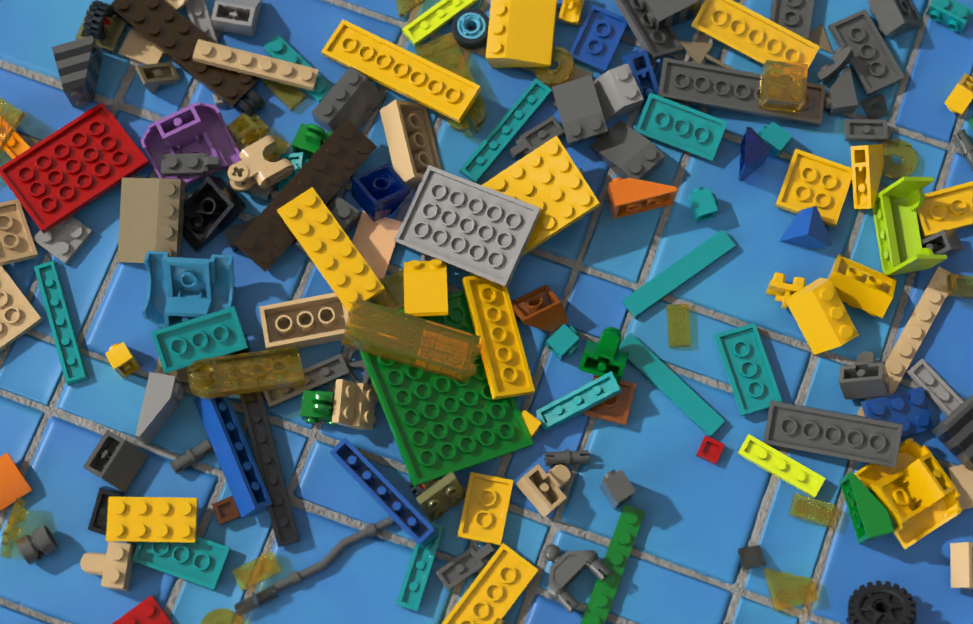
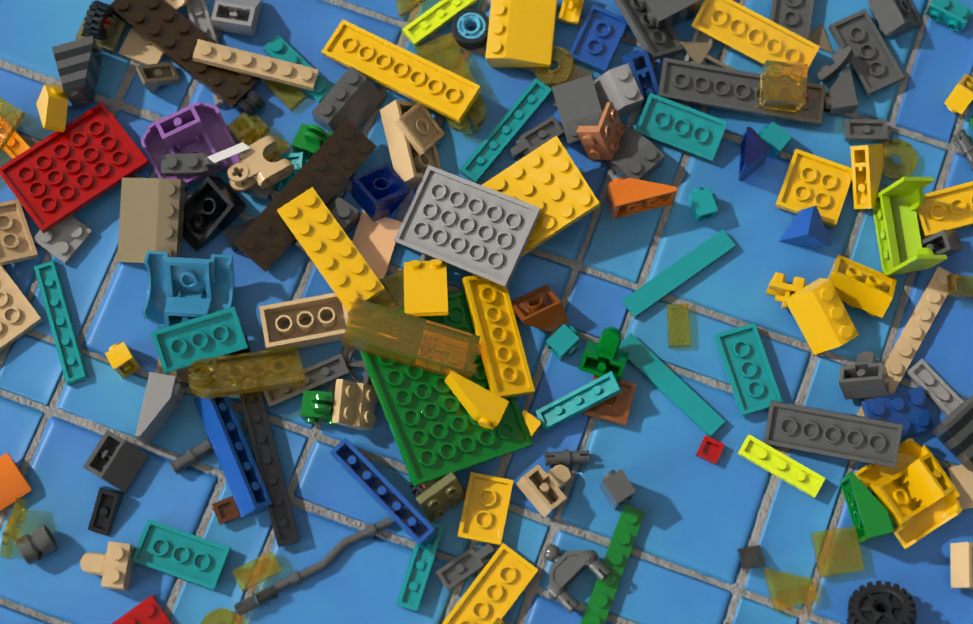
(53, 107): none -> yellow slope
(152, 519): yellow plate -> none
(228, 152): none -> white sticker
(420, 128): none -> tan tile
(479, 402): none -> yellow slope
(602, 140): none -> nougat bracket
(812, 510): clear yellow plate -> none
(837, 551): none -> clear yellow plate
(874, 106): clear smoke slope -> none

